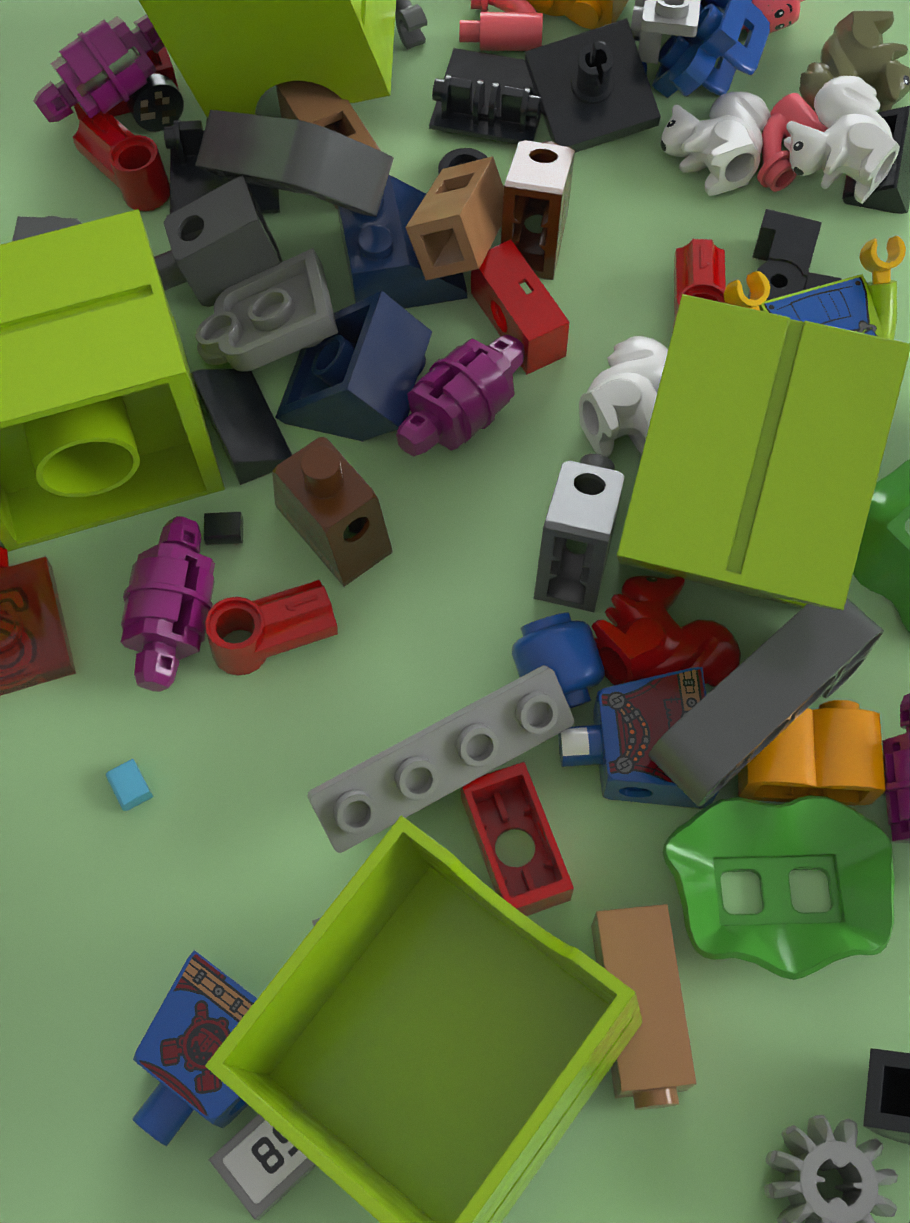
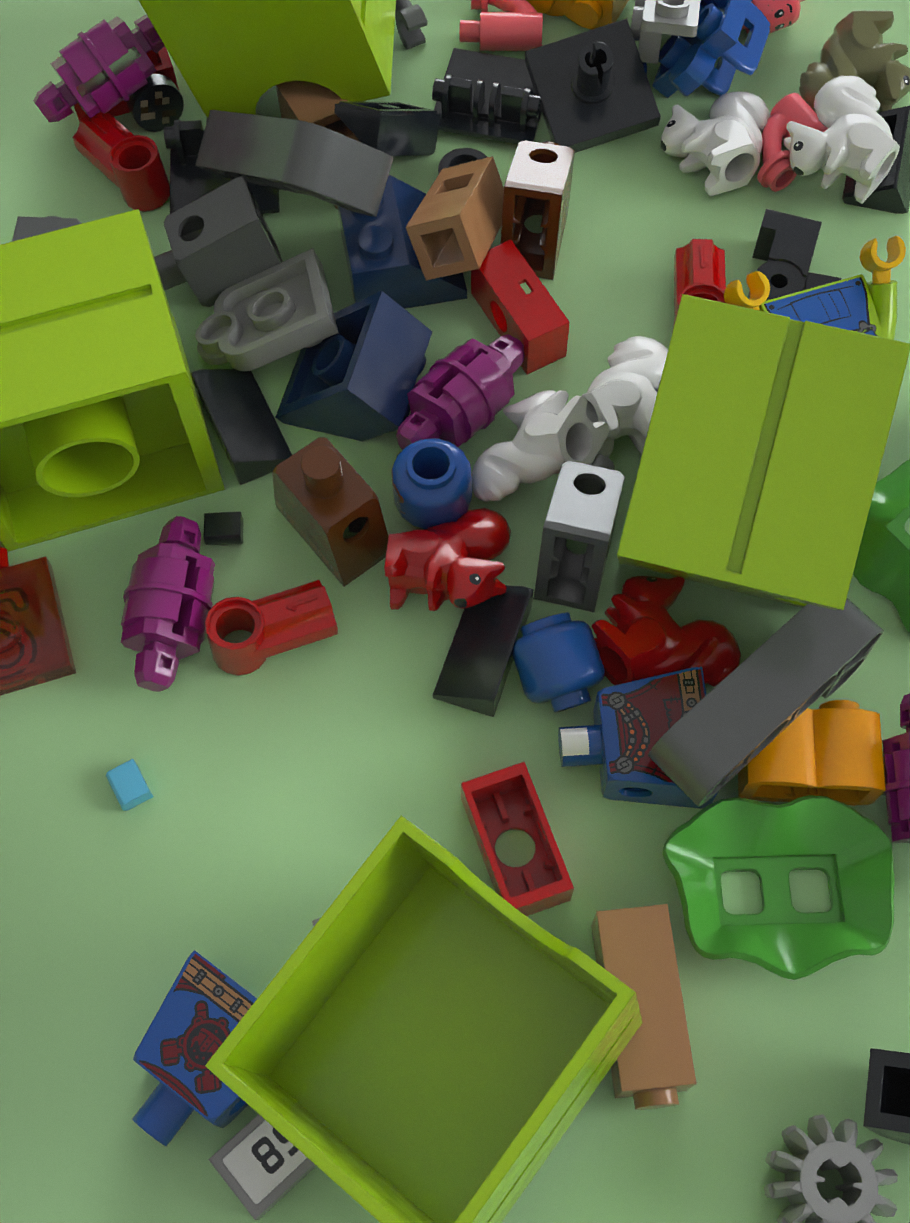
(391, 126): none -> black slope
(431, 482): none -> blue head
(441, 758): light grey bracket -> none
(449, 561): none -> red animal
(483, 651): none -> black slope
(546, 438): none -> white animal

